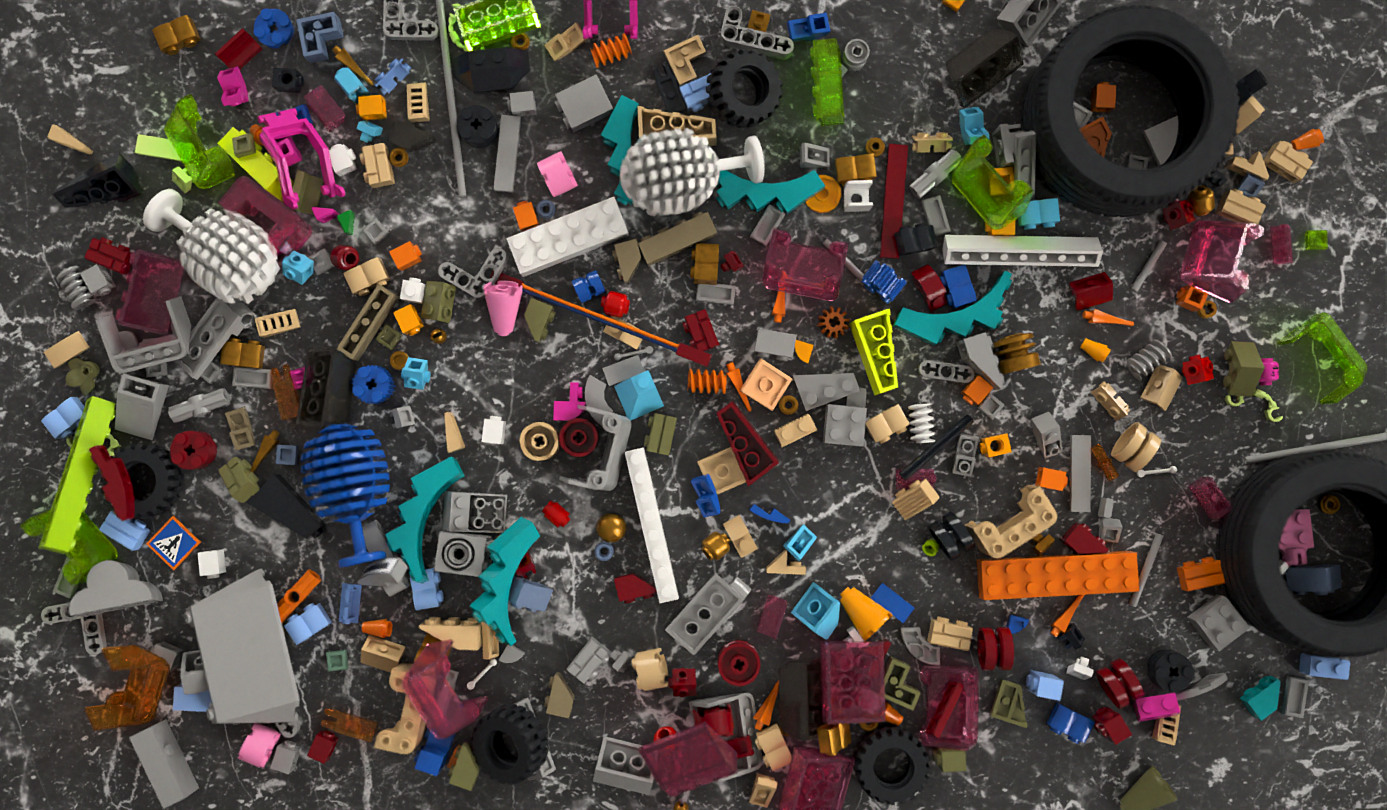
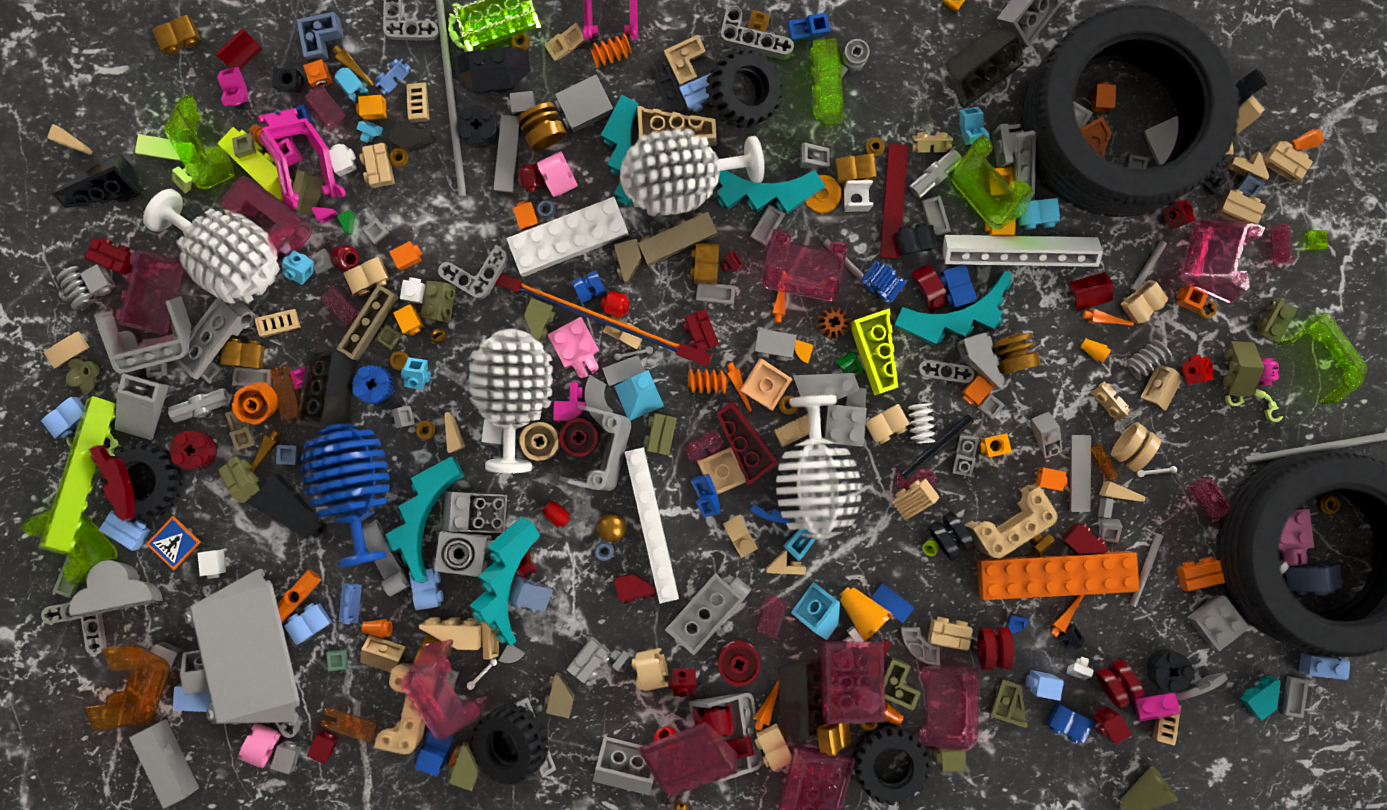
(265, 399): none -> orange brick
(283, 23): blue plate -> none
(318, 73): none -> orange brick
(340, 305): none -> clear pink panel
(383, 572): light grey slope -> none
(419, 430): none -> pearl gold plate
(503, 305): bright pink cone -> none
(510, 388): none -> white plant
(530, 177): none -> dark red head
(541, 126): none -> pearl gold wheel
(575, 347): none -> bright pink plate
(696, 448): none -> clear pink hinge
(715, 546): pearl gold head -> none
(763, 790): tan slope -> none
(817, 478): none -> white plant
(850, 364): none -> green slope
(944, 709): dark red tile -> none
(1114, 490): none -> tan slope
(1144, 302): none -> tan brick
(1201, 200): pearl gold head -> none
(1276, 320): none -> olive bracket

